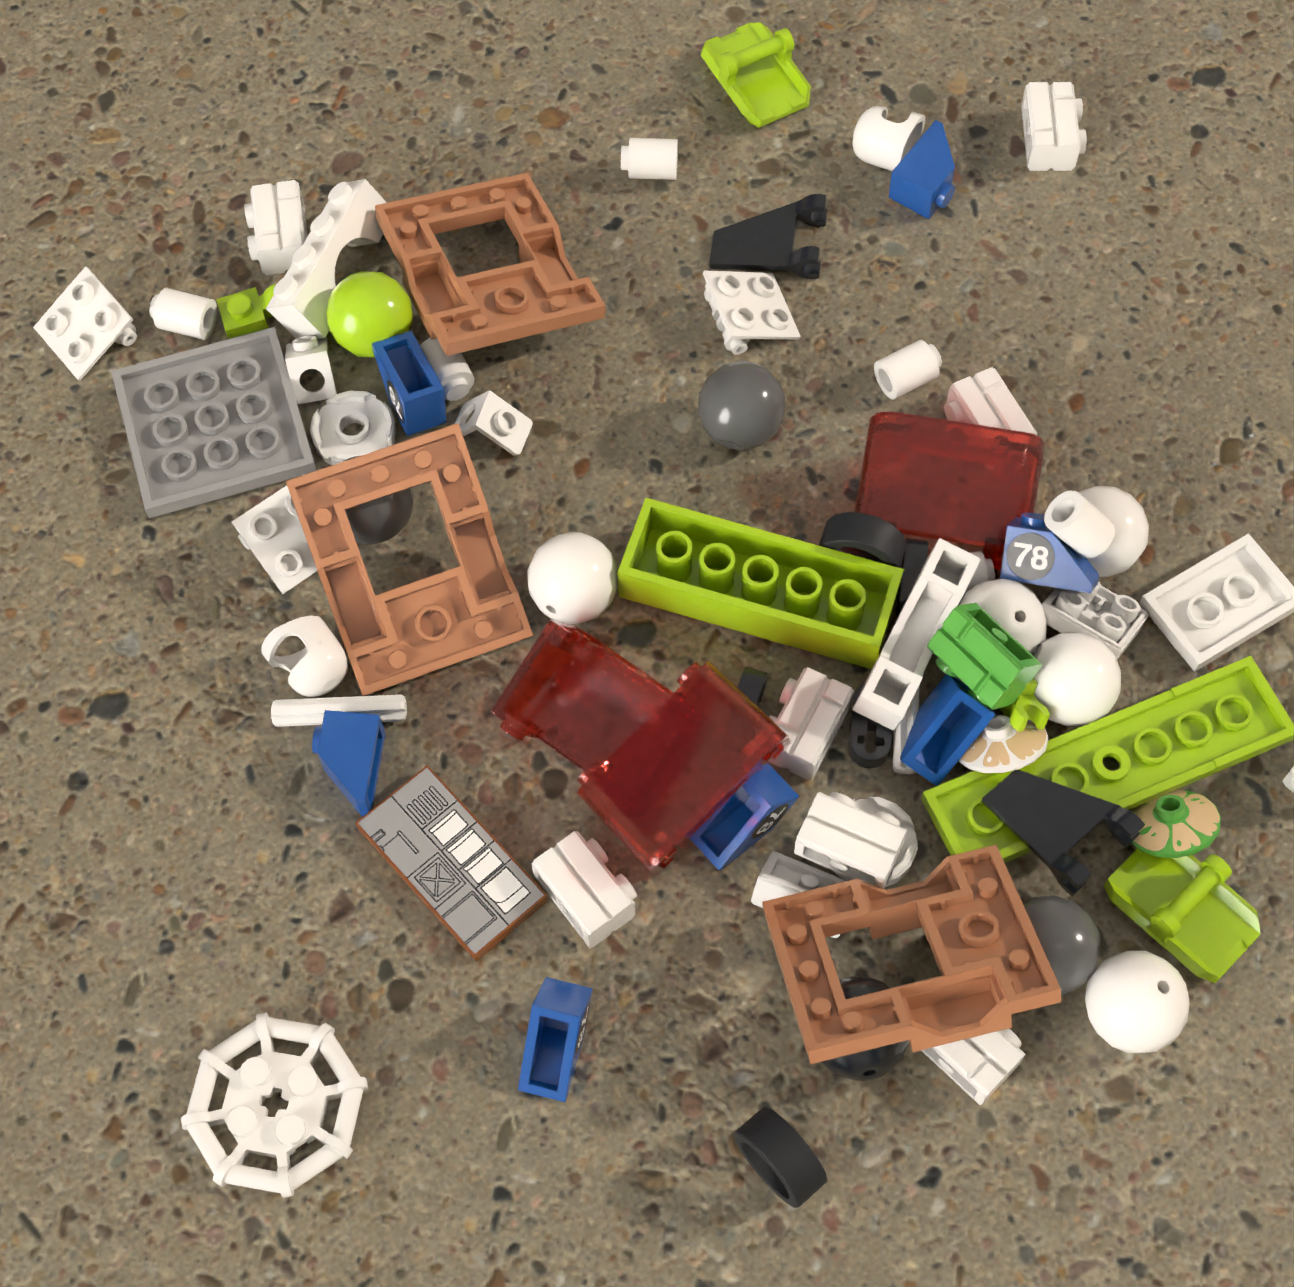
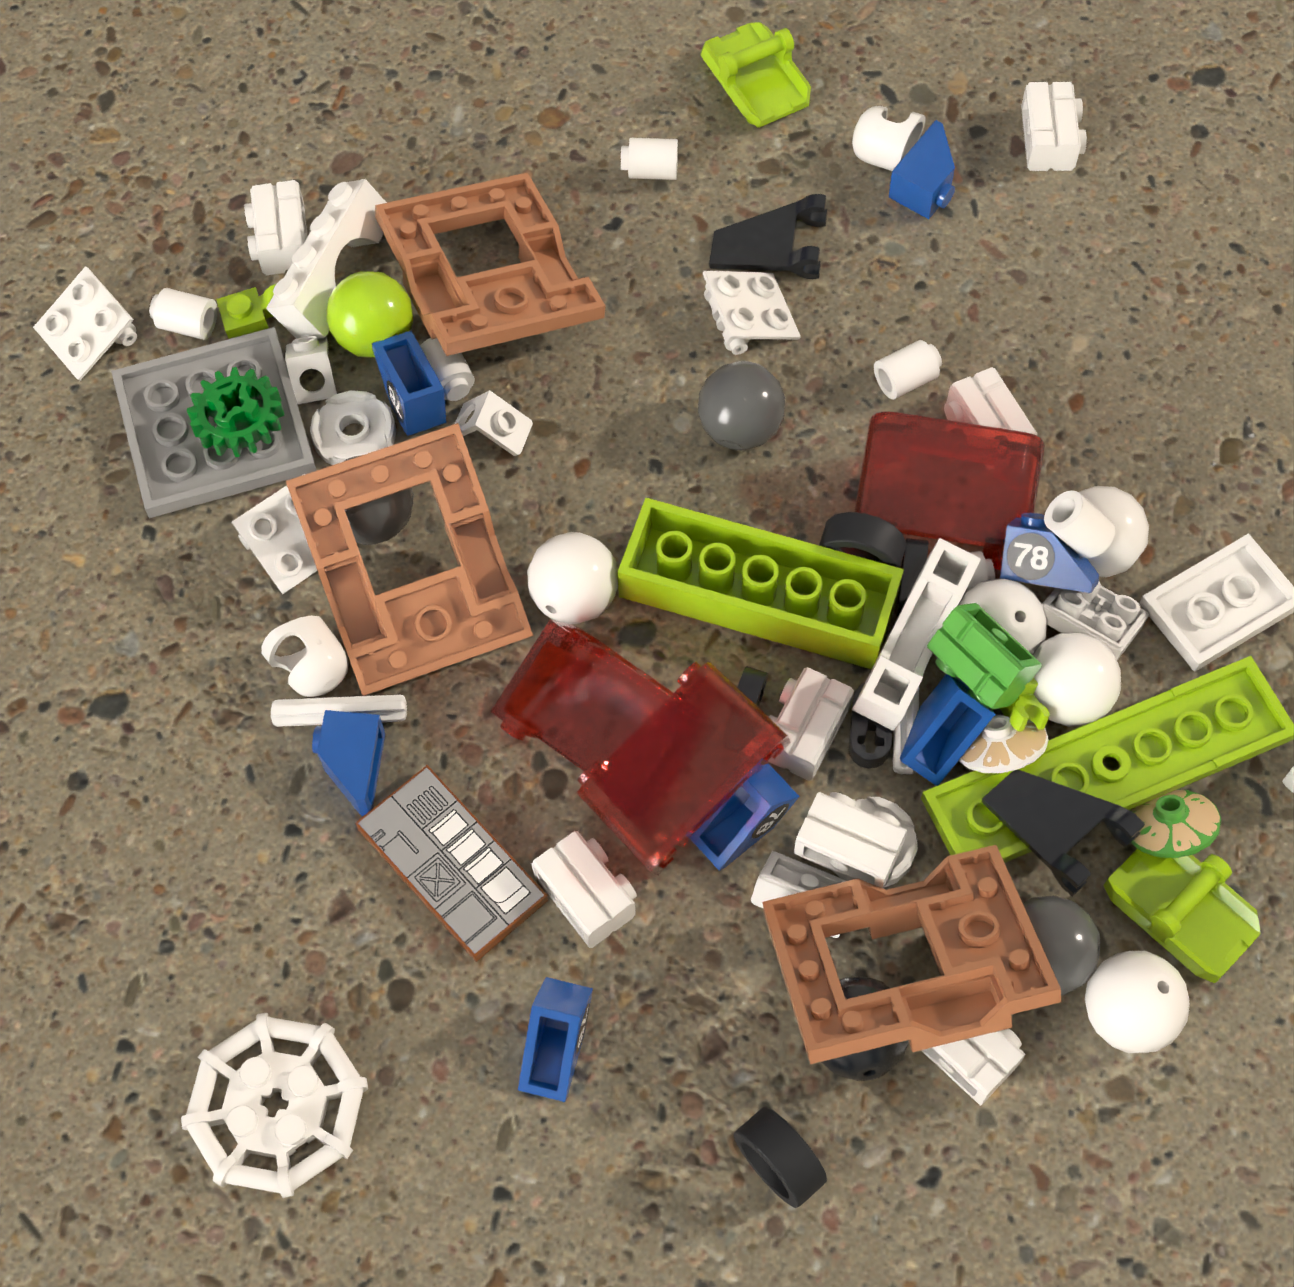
(235, 412): none -> green gear

